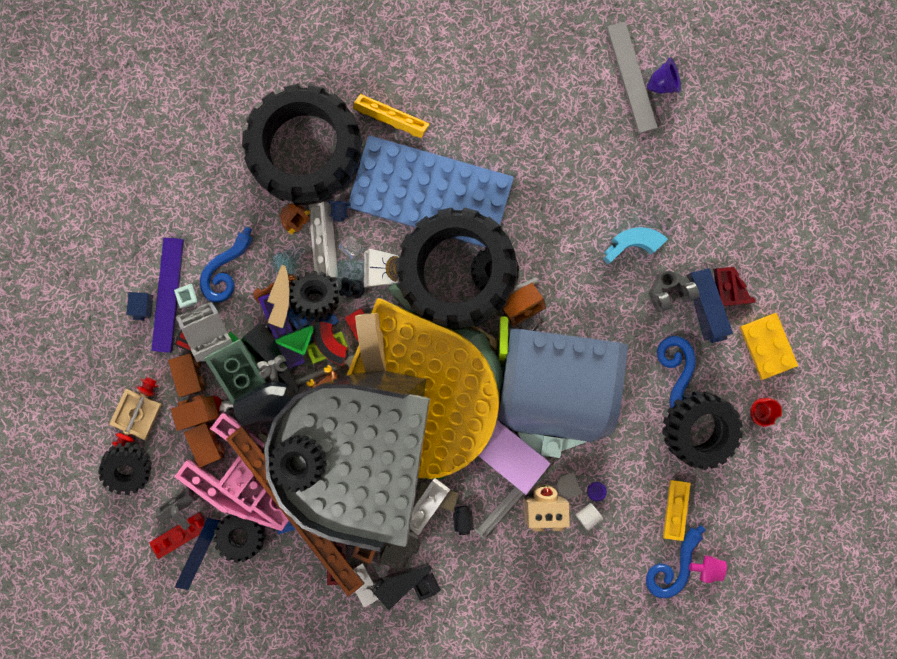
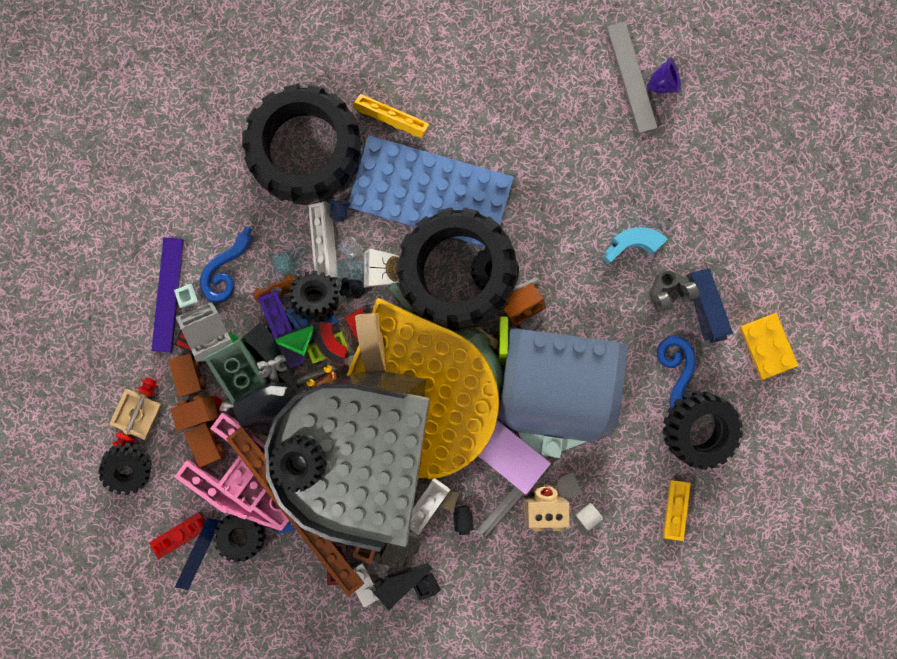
(139, 305): dark blue brick -> none
(173, 505): dark grey plate -> none
(280, 298): tan slope -> none
(293, 217): dark orange piece -> none
(596, 491): dark purple tile -> none
(691, 540): blue plant -> none
(711, 569): dark pink piece -> none
(731, 287): dark red wing -> none
(765, 411): red hair -> none

